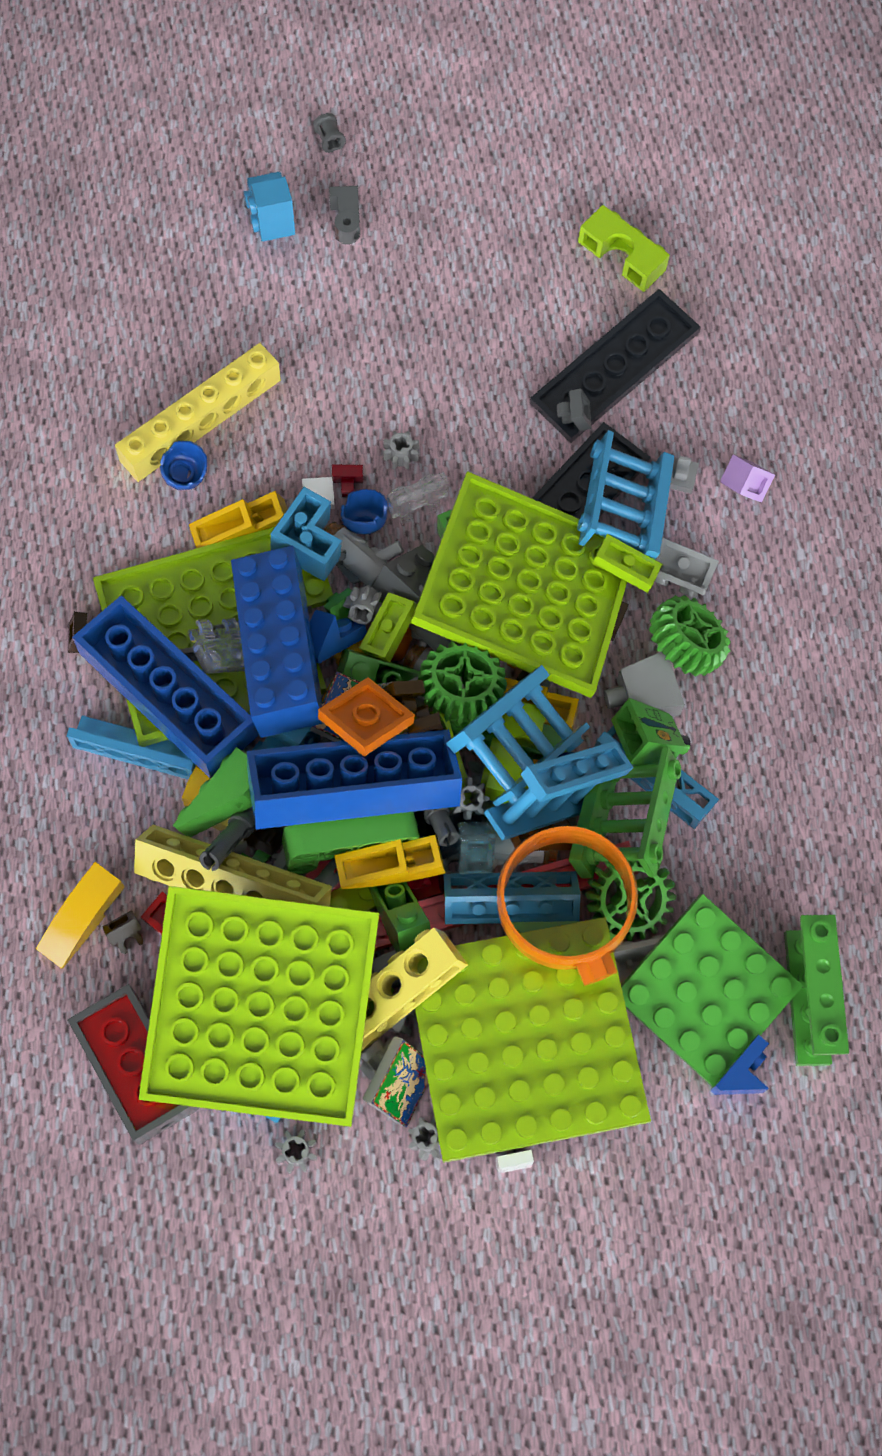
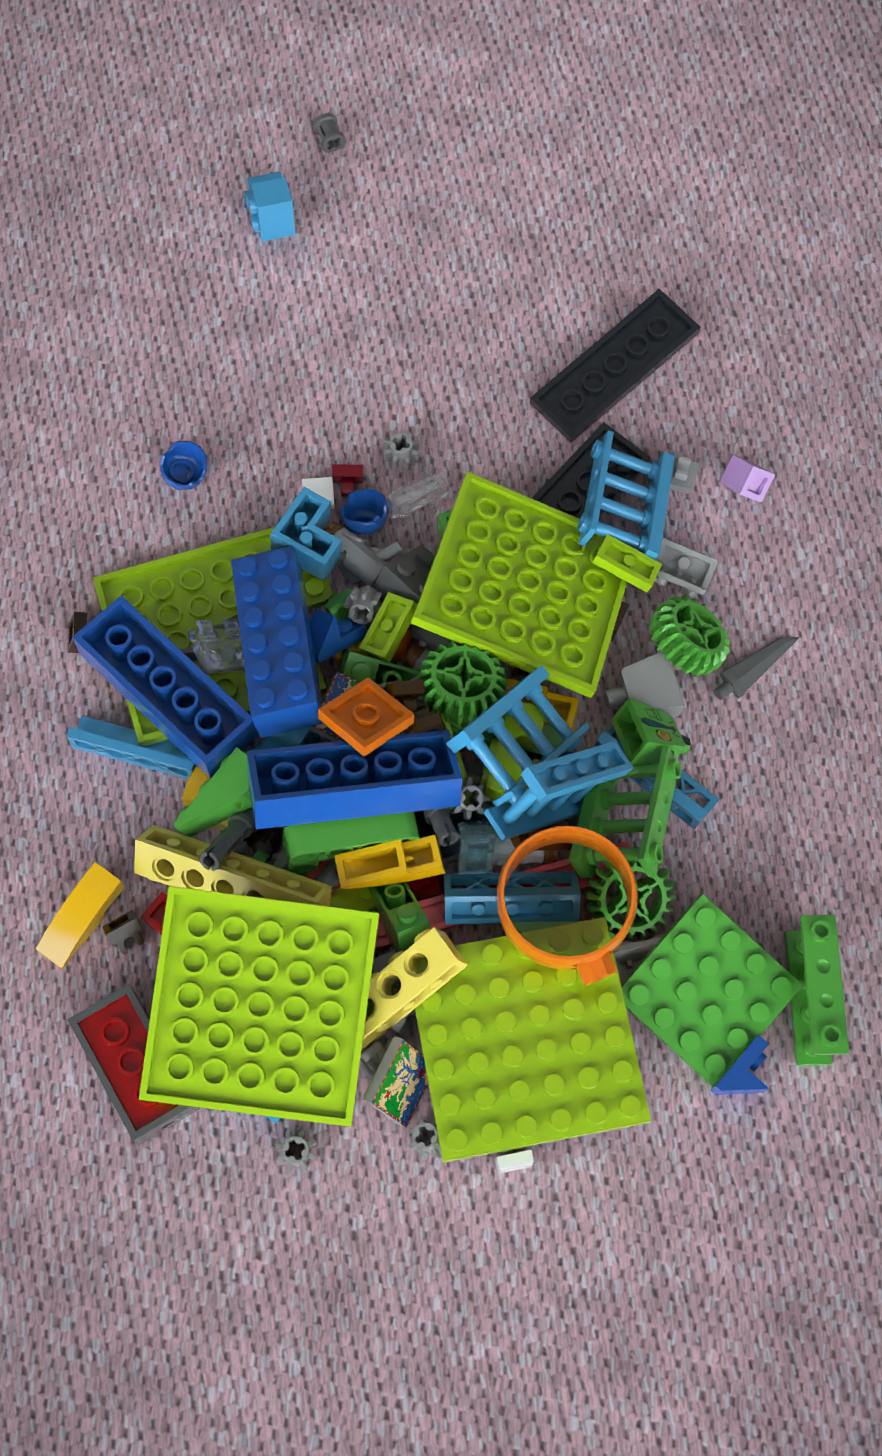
(199, 410): light yellow brick -> none
(239, 520): yellow slope -> none
(347, 220): dark grey leg -> none
(576, 410): dark grey tile -> none
(608, 231): lime arch -> none
(747, 671): none -> dark grey bar

